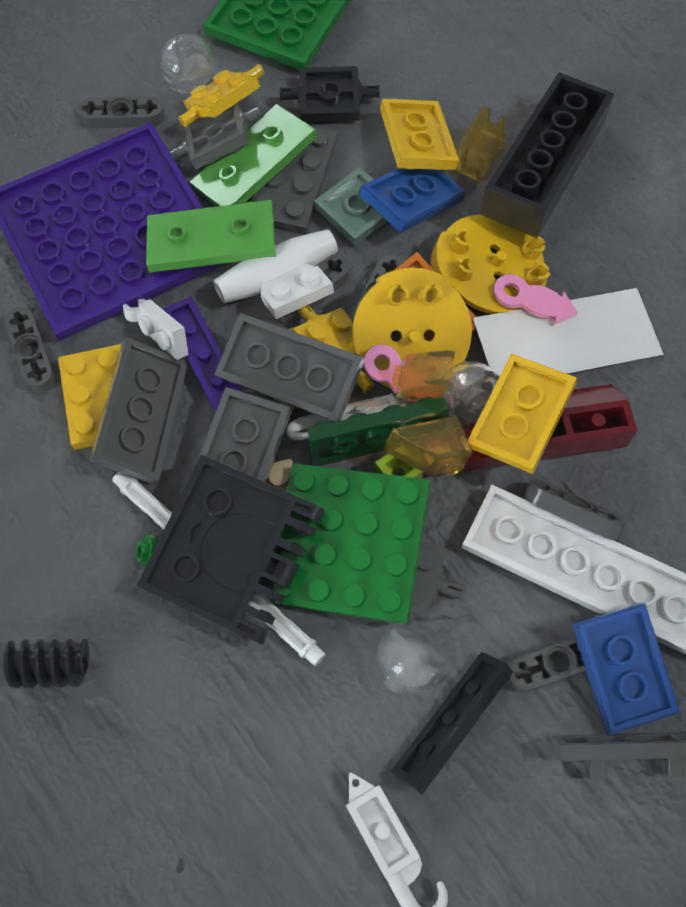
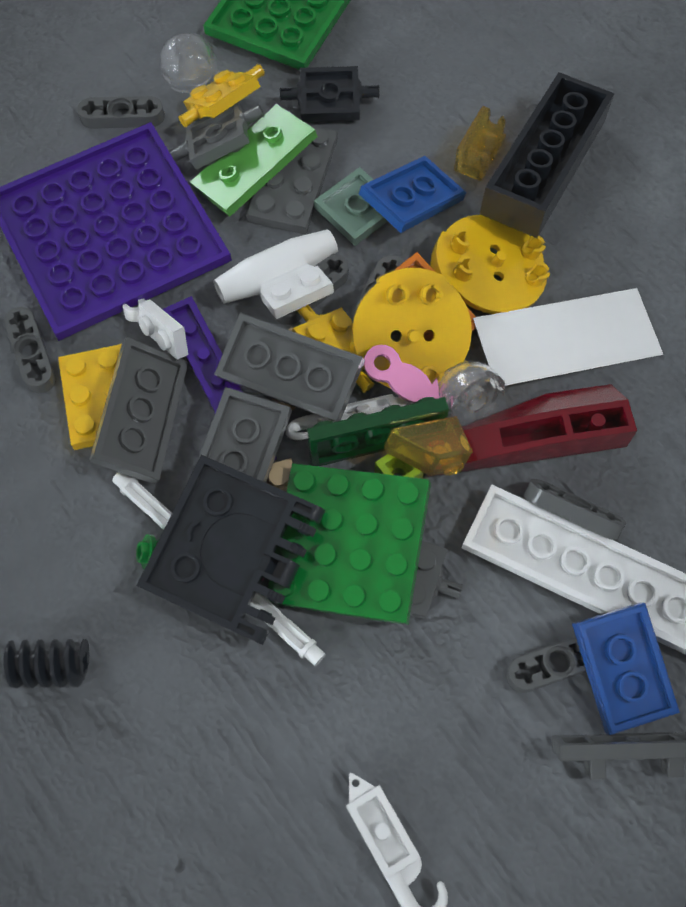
(210, 236): bright green plate -> none
(409, 662): clear cylinder -> none
(418, 134): yellow plate -> none
(424, 375): clear yellow slope -> none
(452, 722): black plate -> none
(522, 413): yellow plate -> none
(534, 299): bright pink brick -> none

